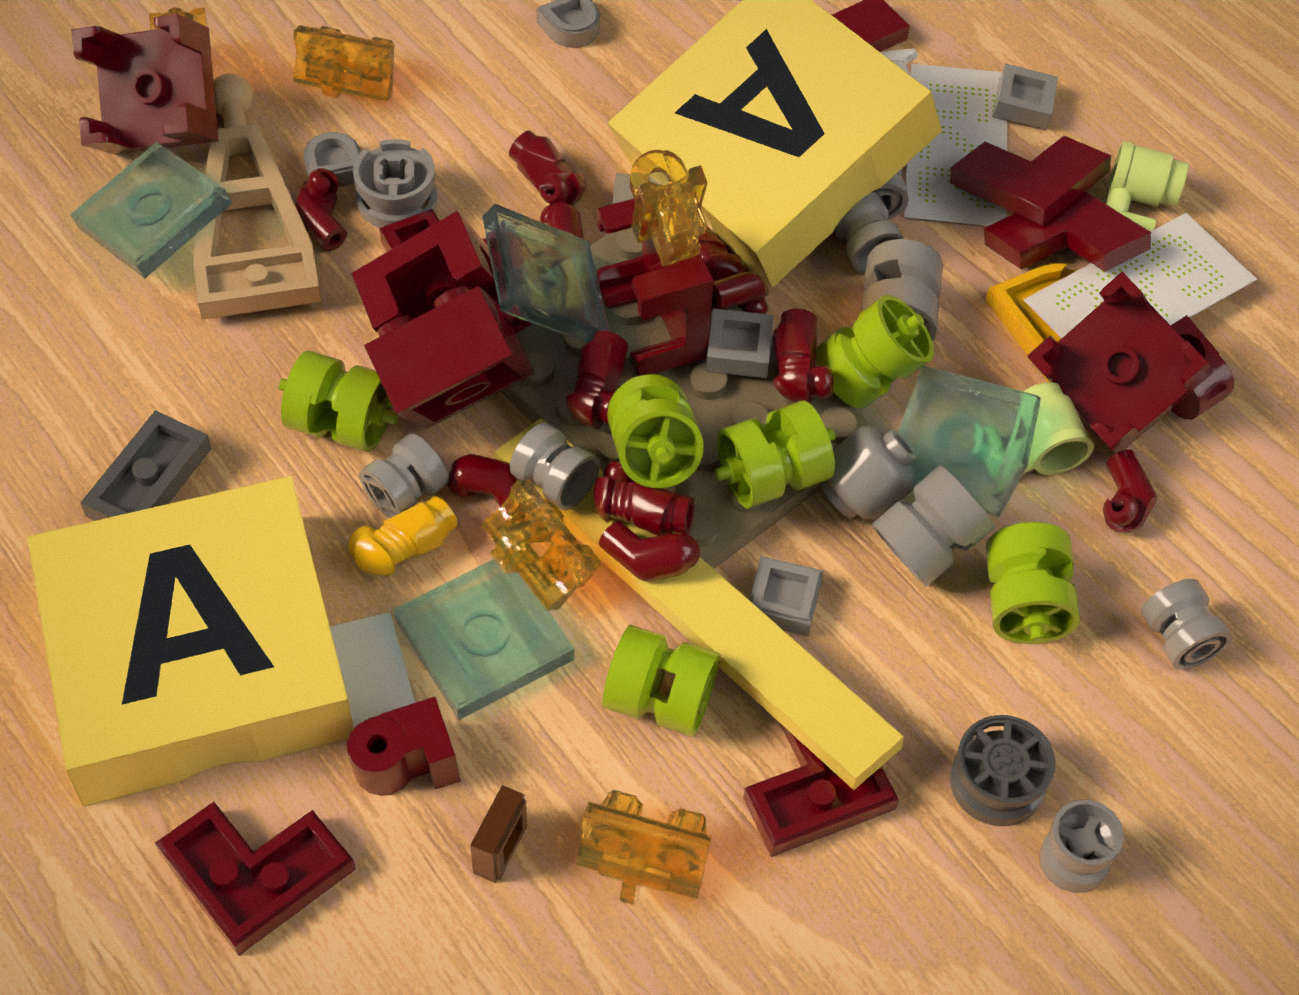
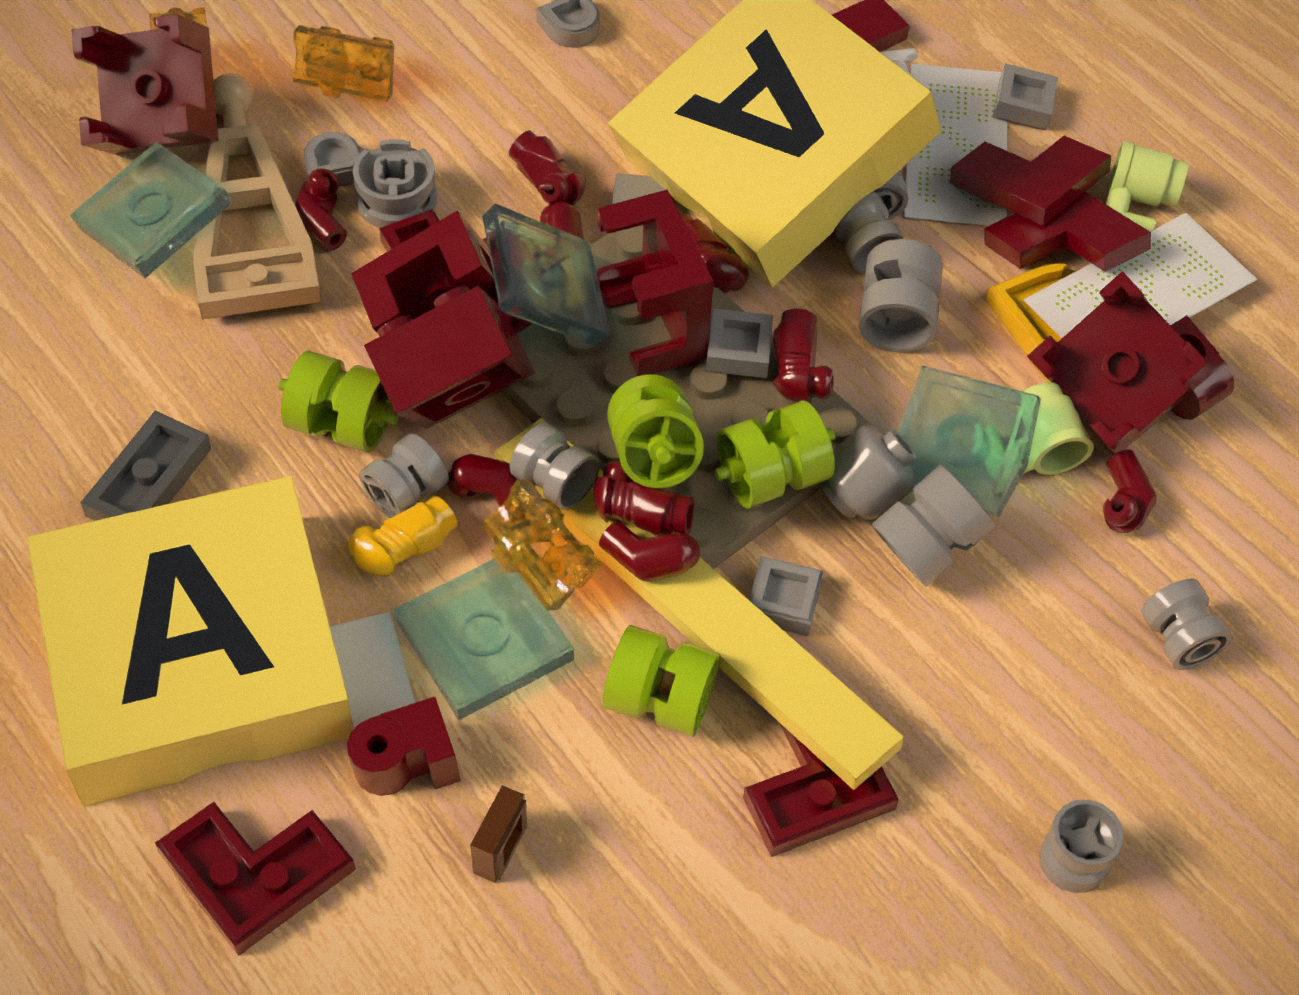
(598, 378): dark red arm -> none
(644, 850): clear yellow hips -> none
(670, 211): clear yellow hips -> none
(740, 289): dark red arm -> none
(874, 352): lime wheel -> none
(1002, 773): dark grey wheel -> none
(1032, 584): lime wheel -> none

